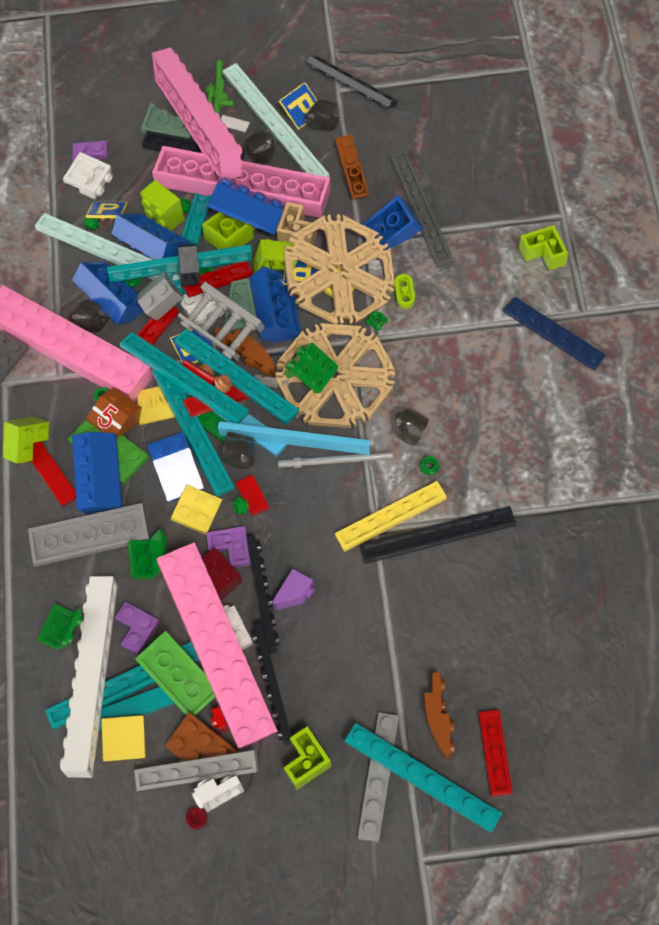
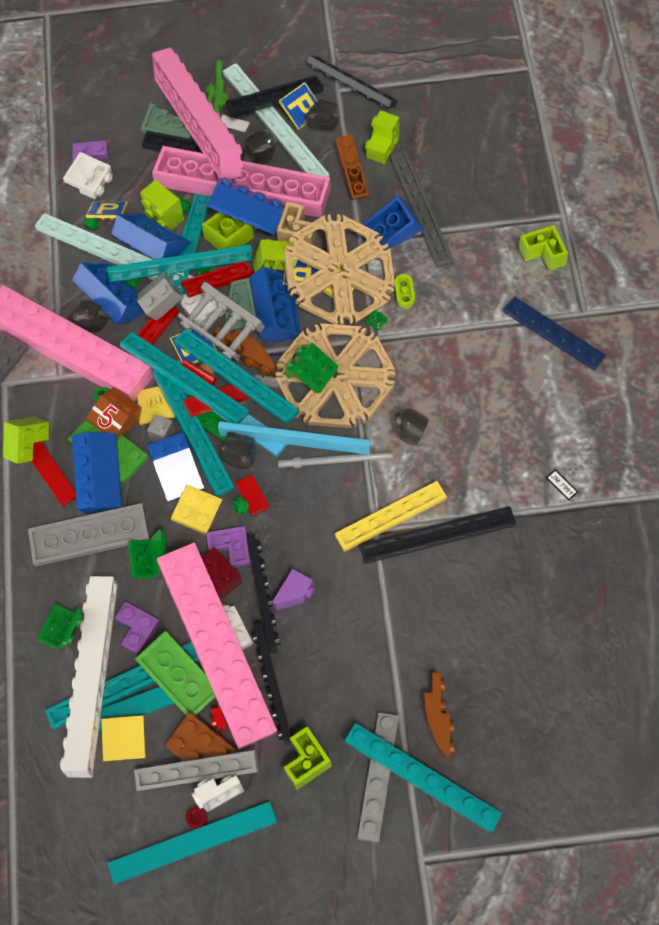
(160, 428): none -> light grey brick
(188, 265): slope -> none
(192, 843): none -> teal tile
(223, 383): nougat plate -> none
(269, 97): none -> black plate
(384, 137): none -> lime brick
(429, 461): green plate -> none
(495, 753): red tile -> none
(562, 484): none -> sticker

